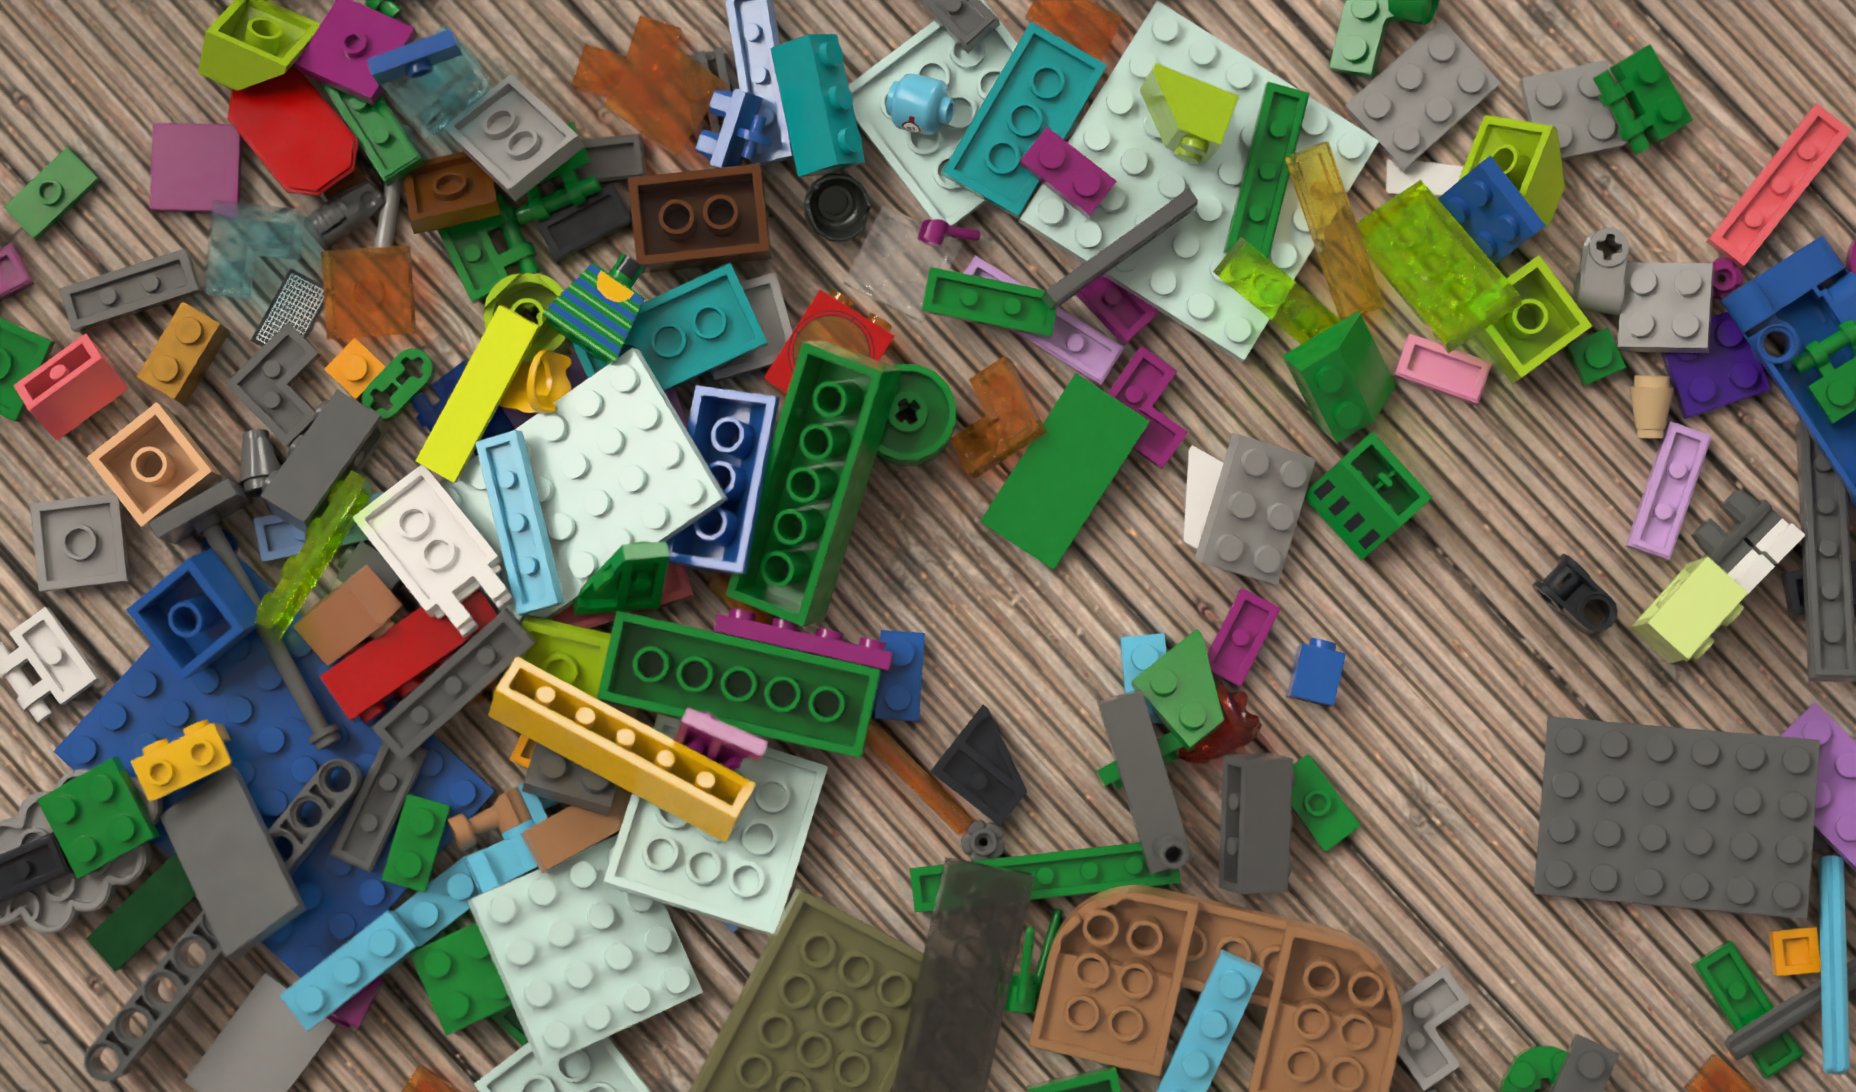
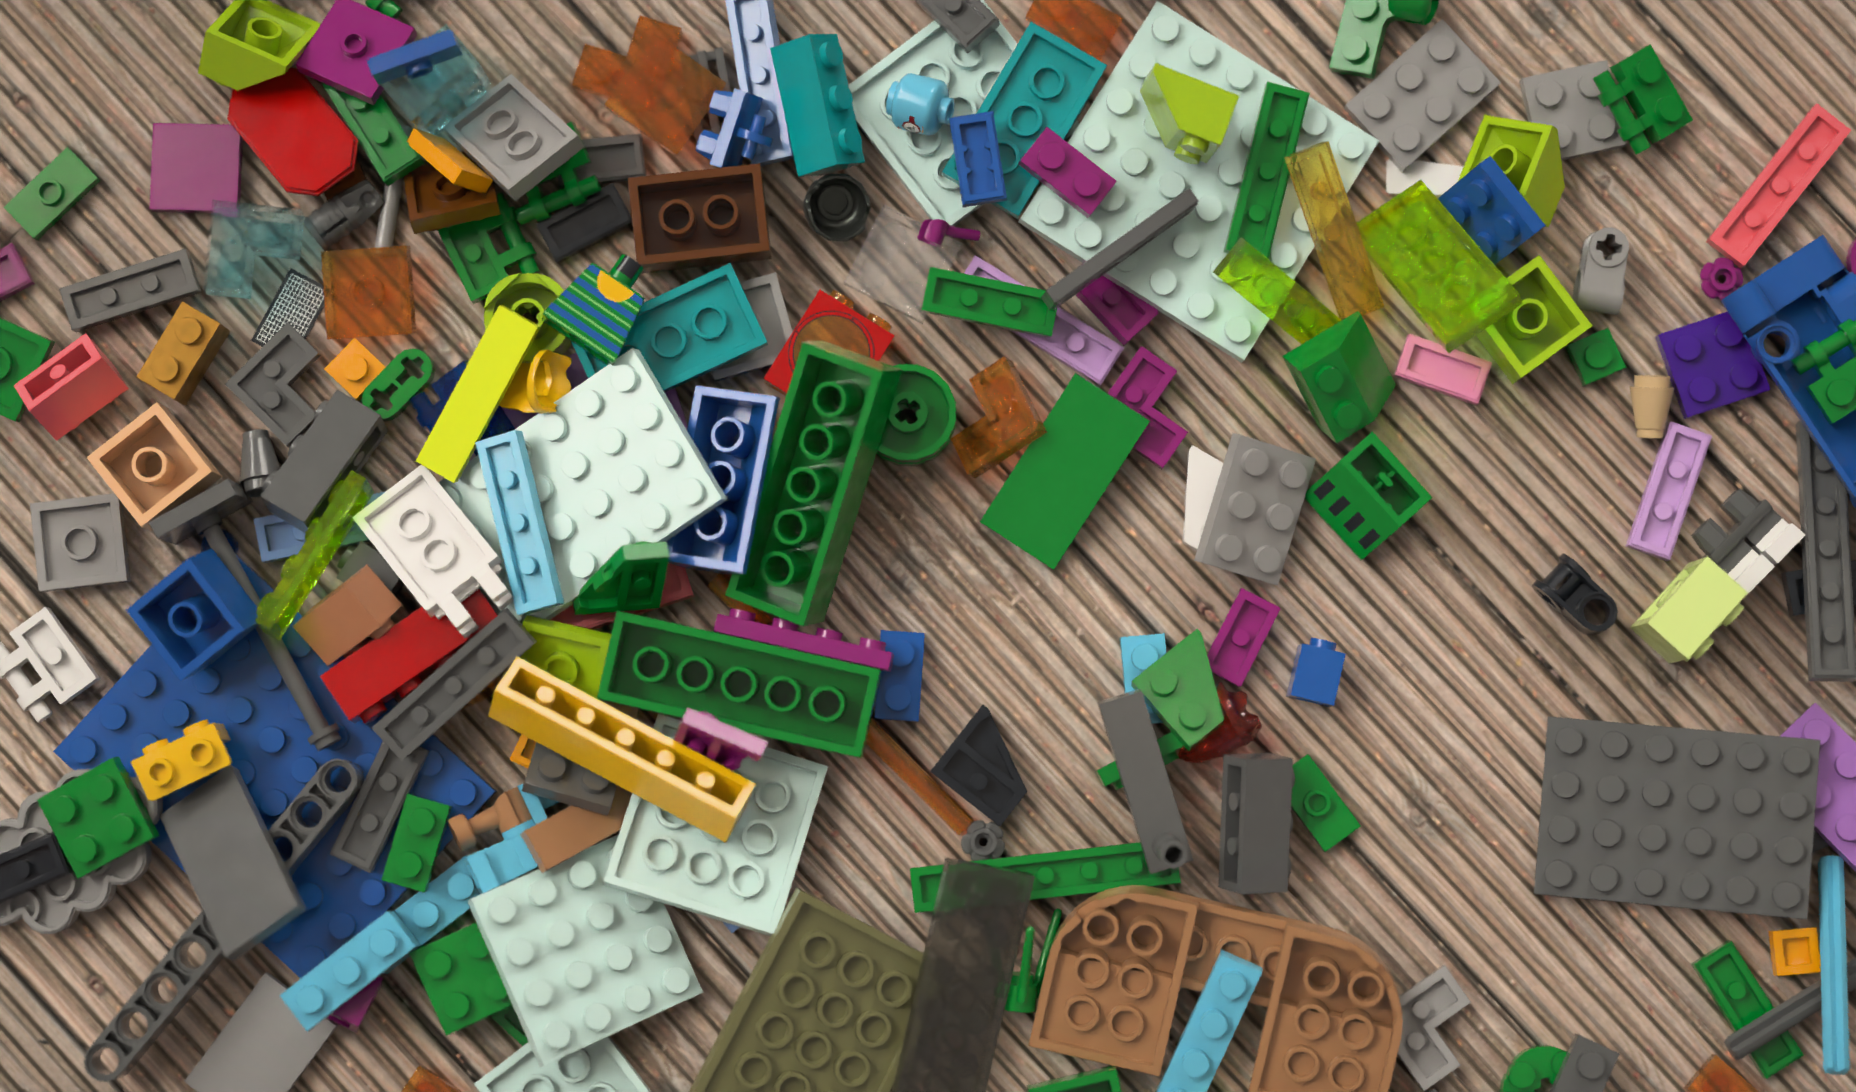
(143, 914): dark green tile -> none
(449, 161): none -> light orange tile
(977, 159): none -> blue plate
(1666, 307): light grey plate -> none

